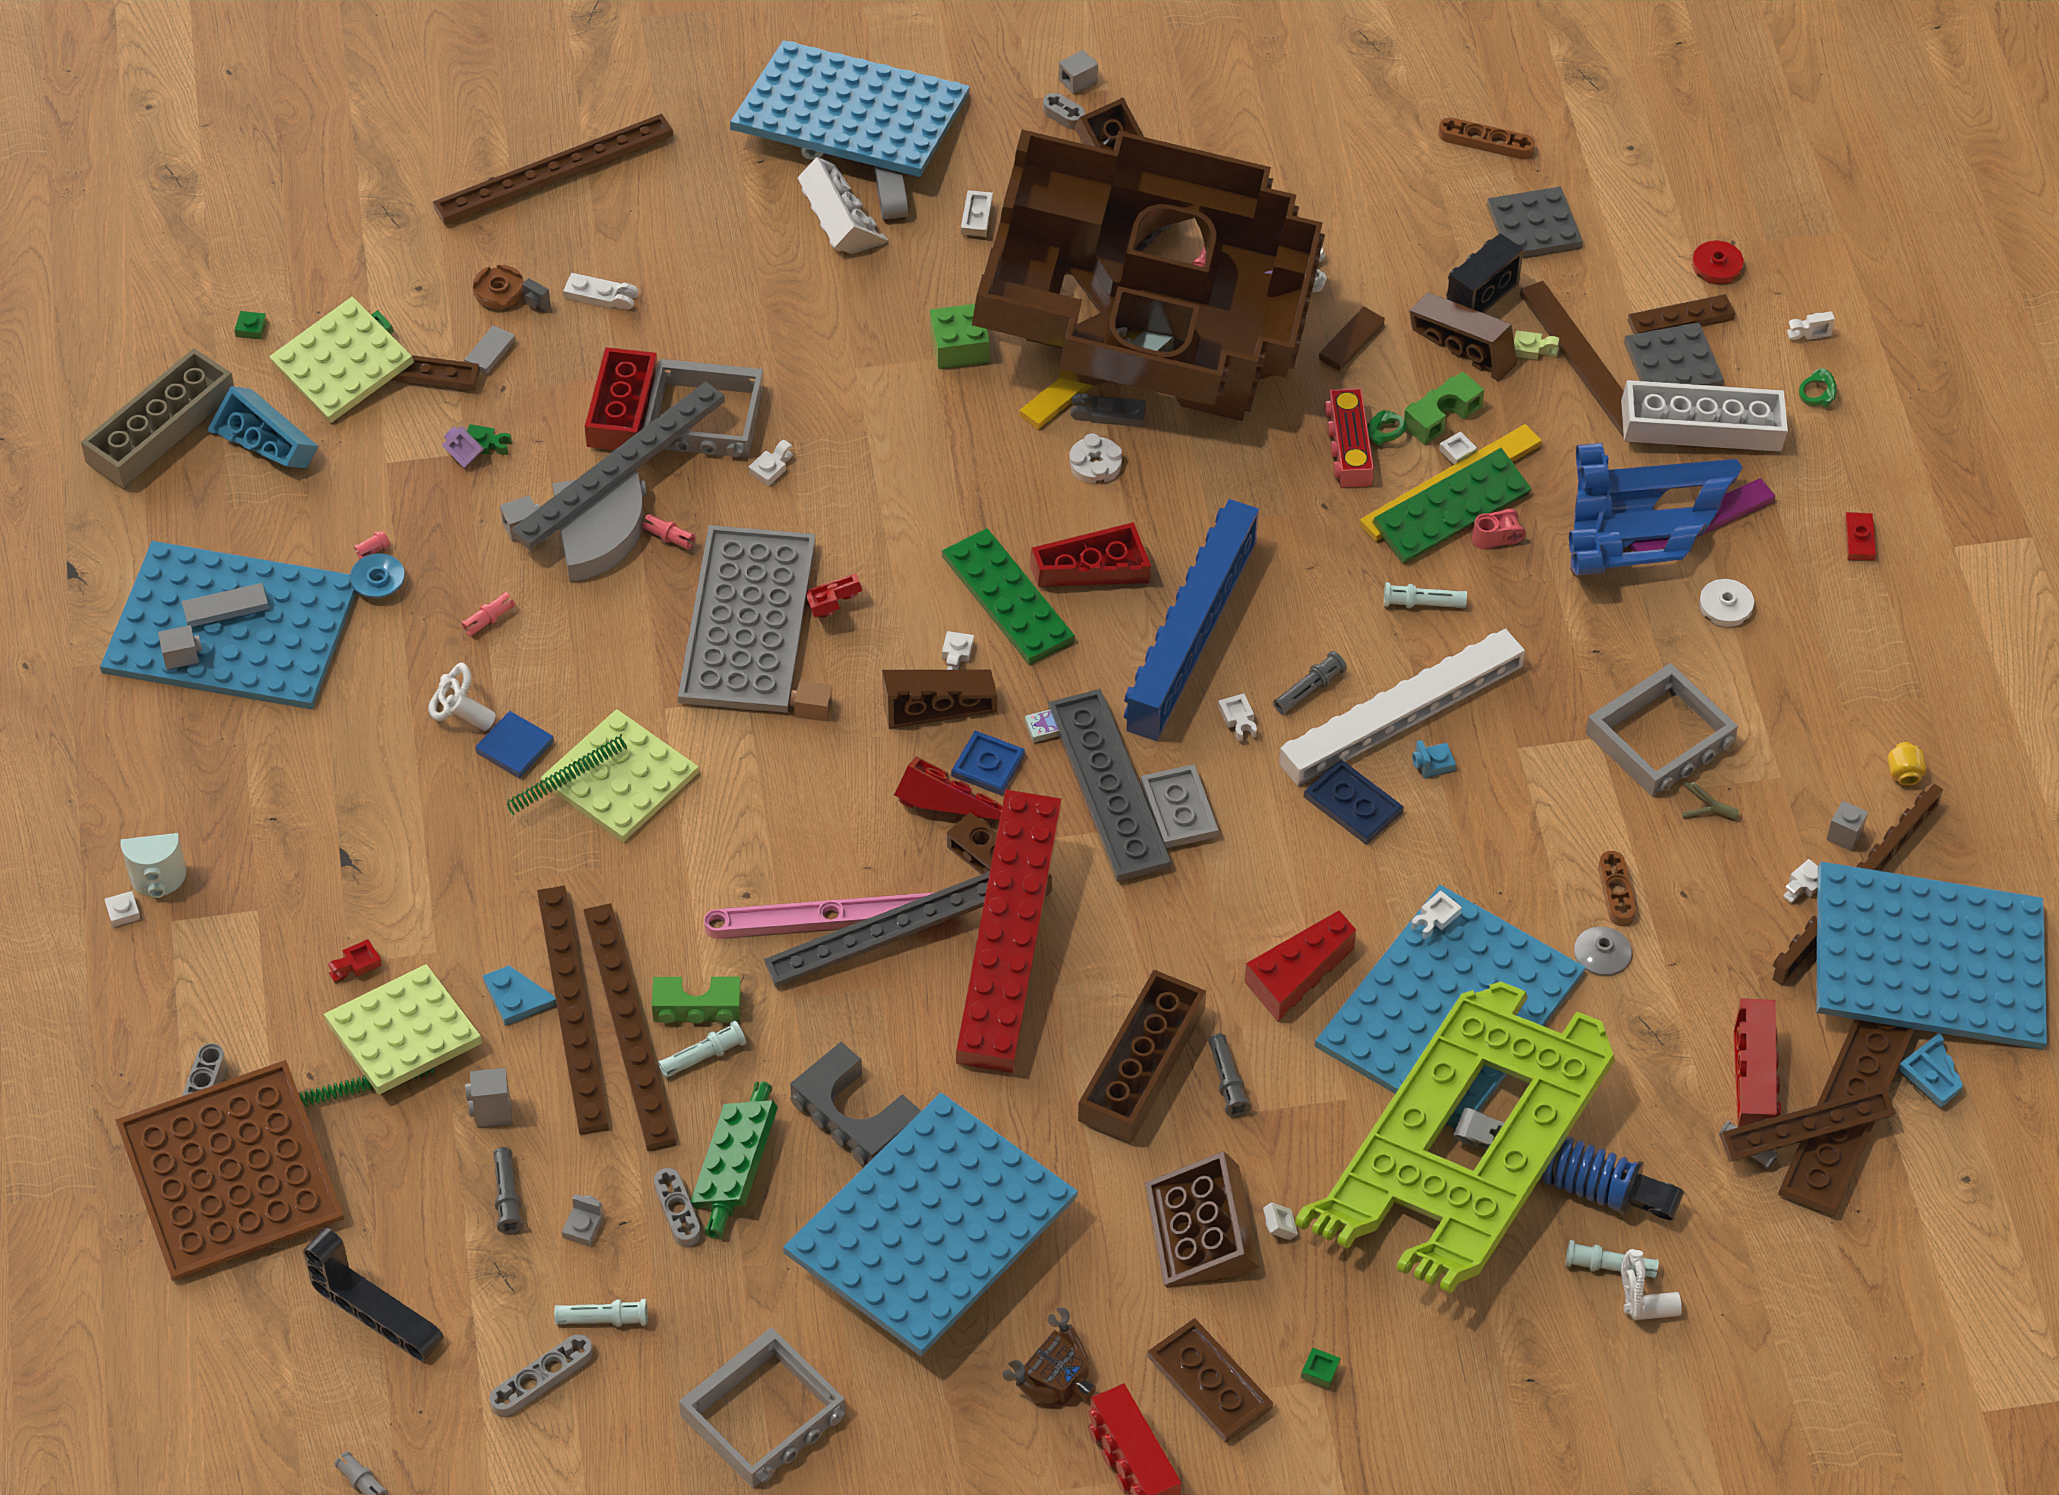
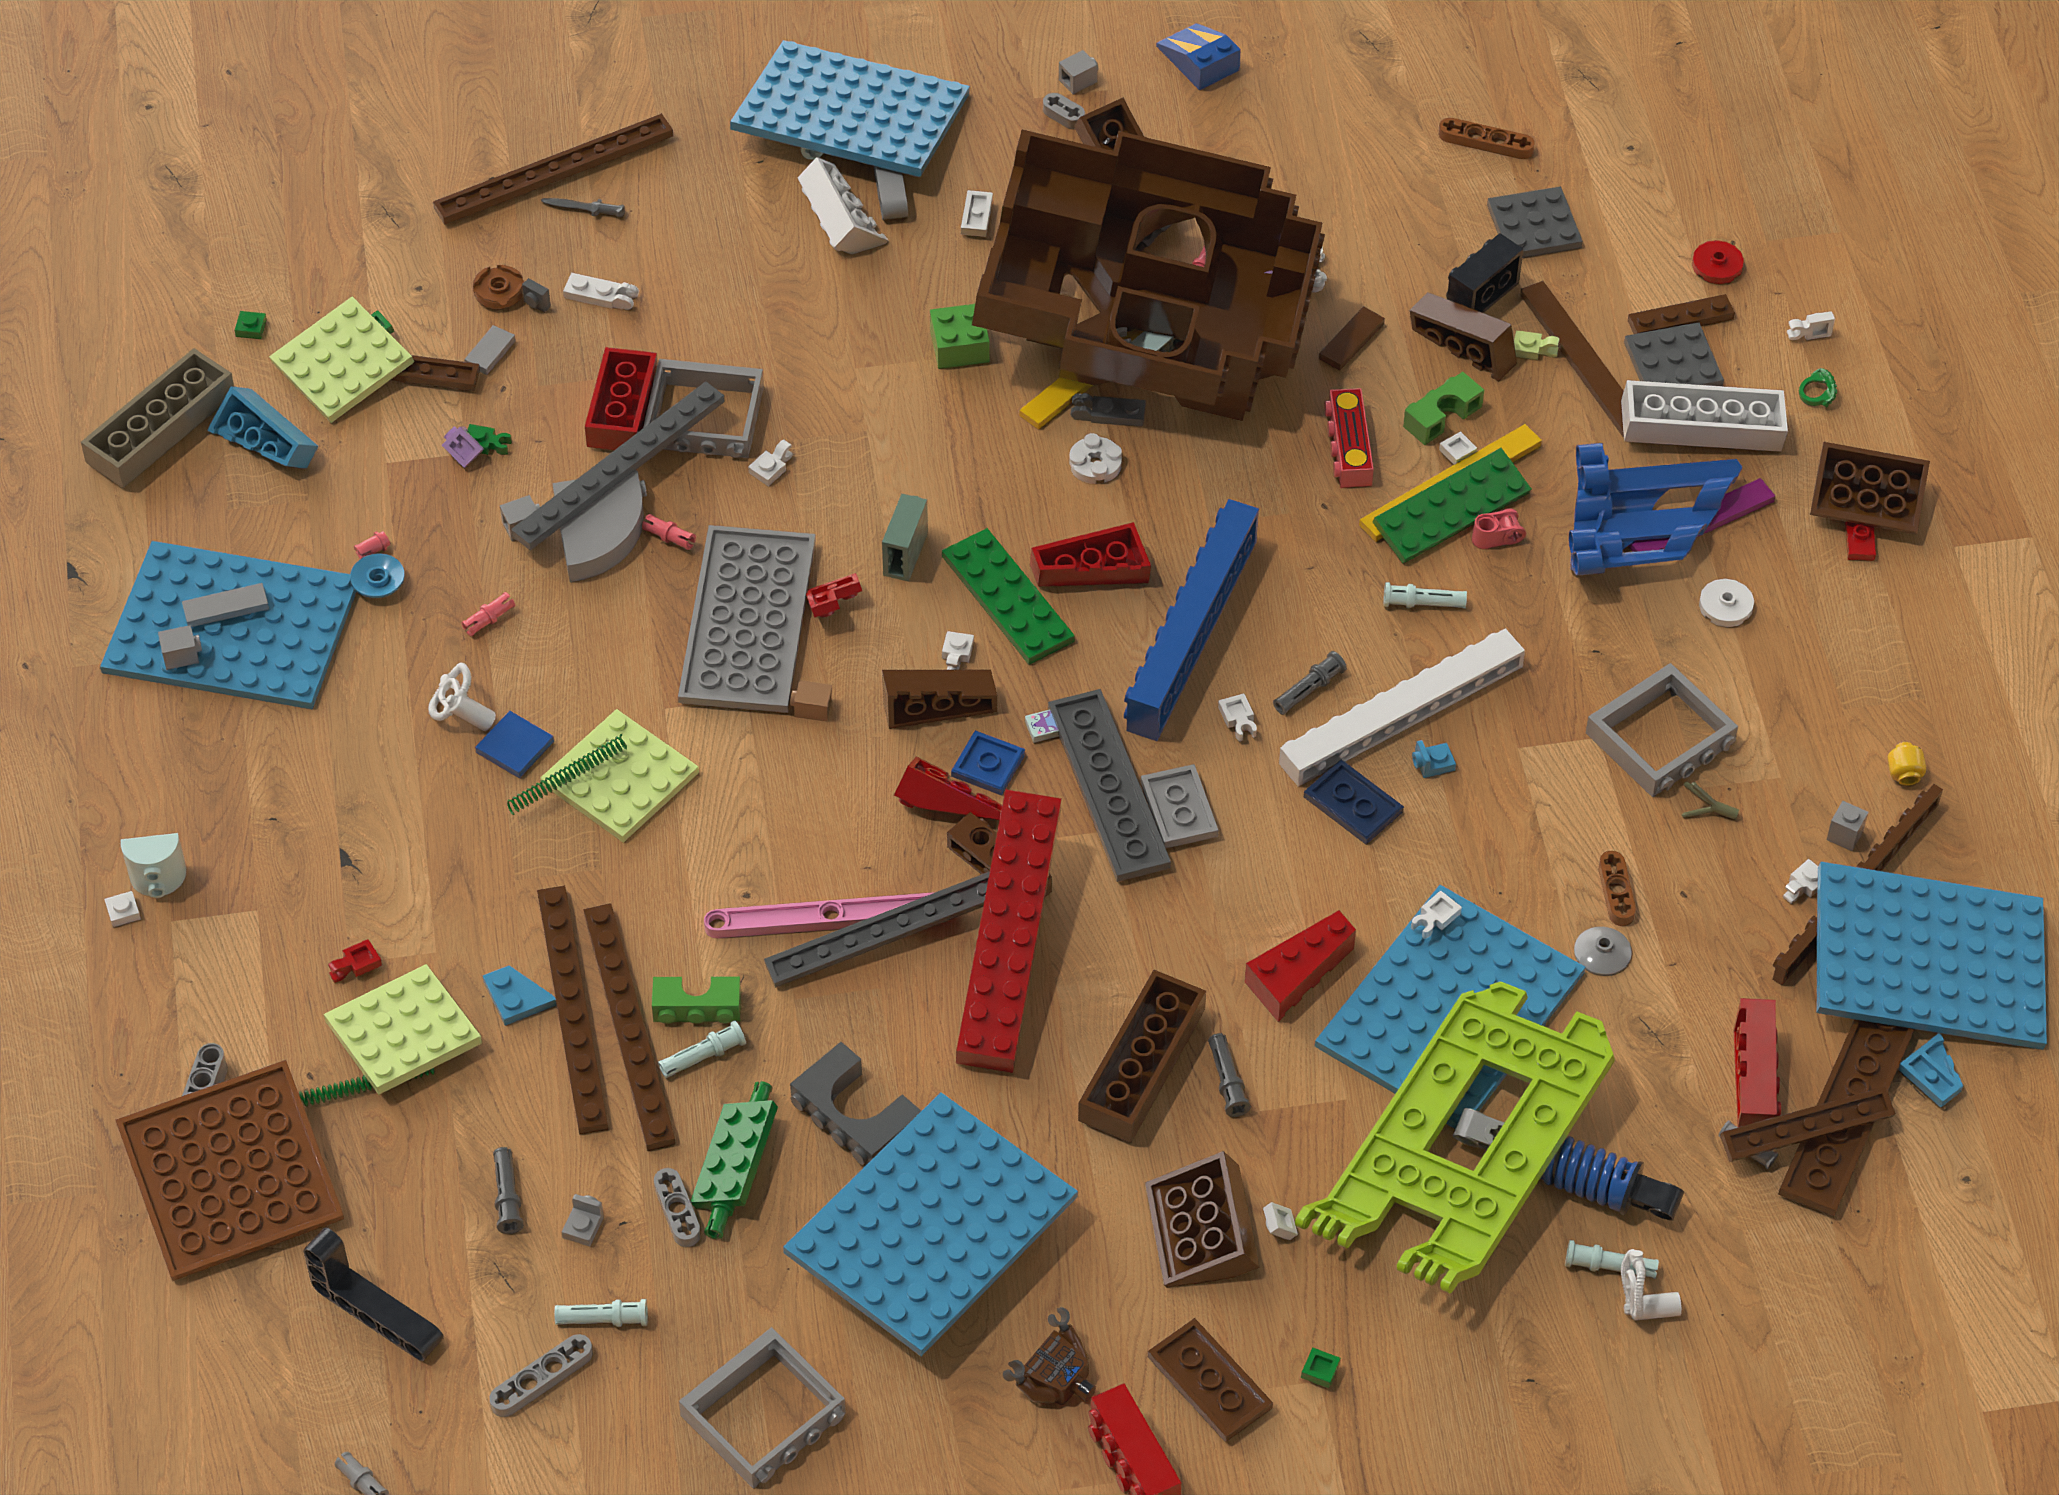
(489, 1097): light grey brick -> none
(595, 207): none -> dark grey sword
(905, 537): none -> sand green brick
(1202, 54): none -> blue slope
(1381, 418): green piece -> none
(1869, 487): none -> reddish brown slope

